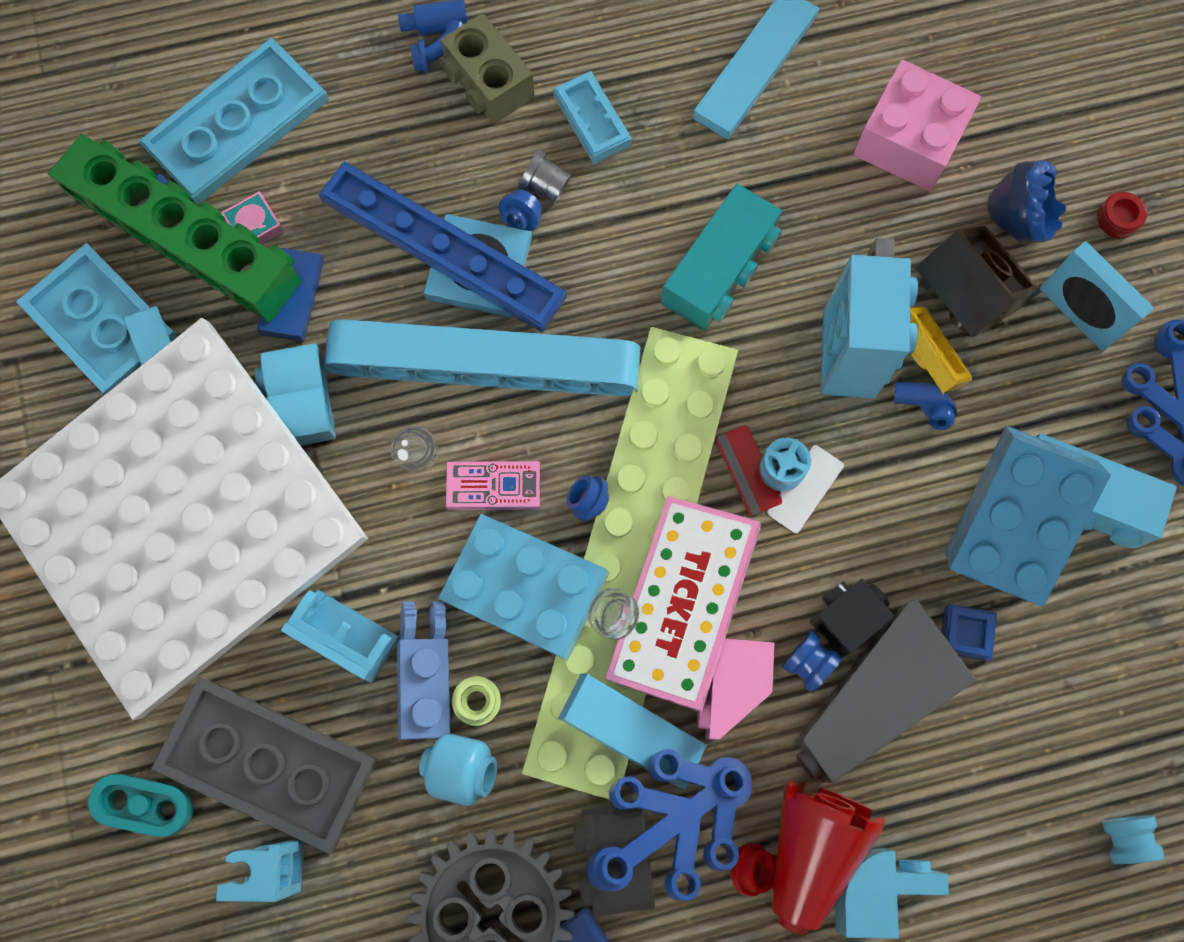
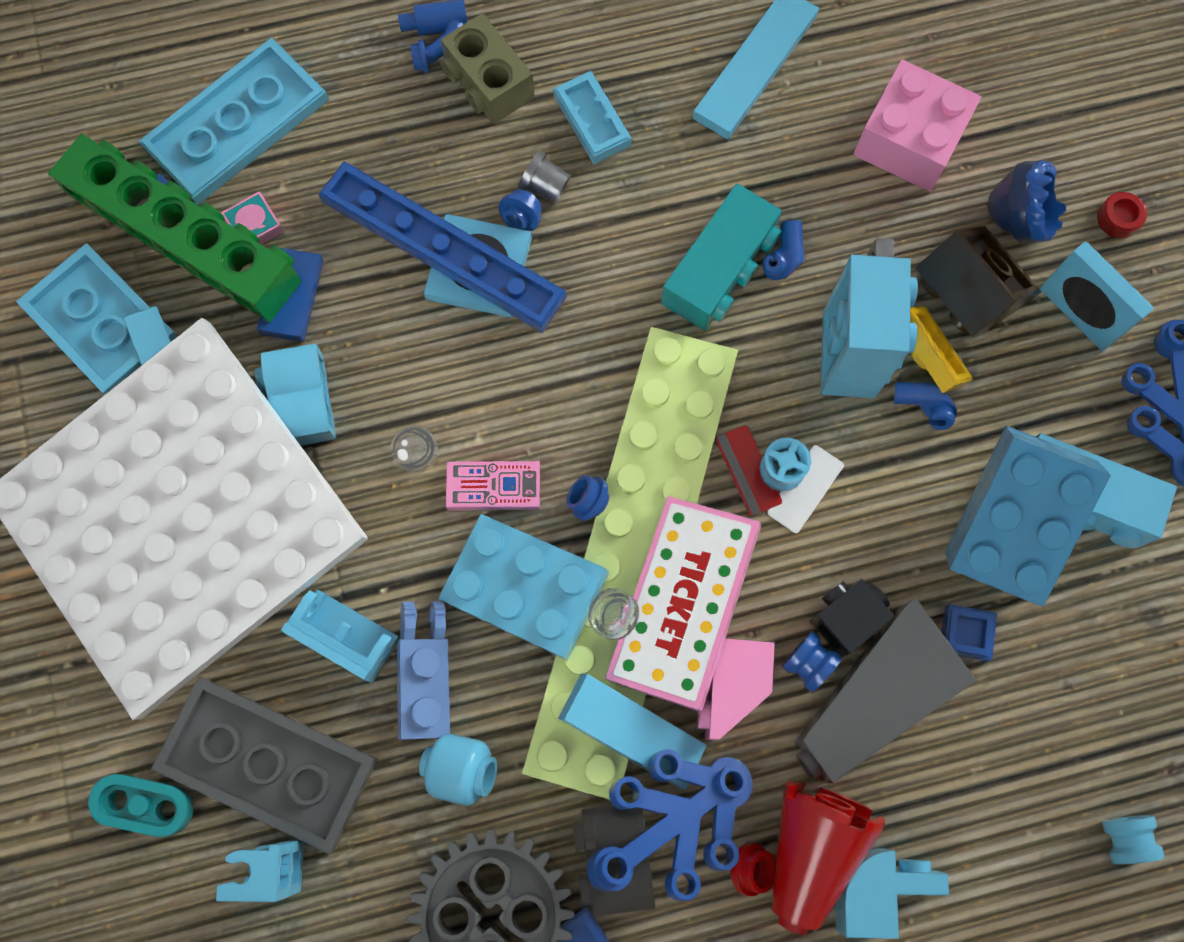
(465, 690): yellowish green plate -> none
(482, 357): medium azure beam -> none
(788, 255): none -> blue arm

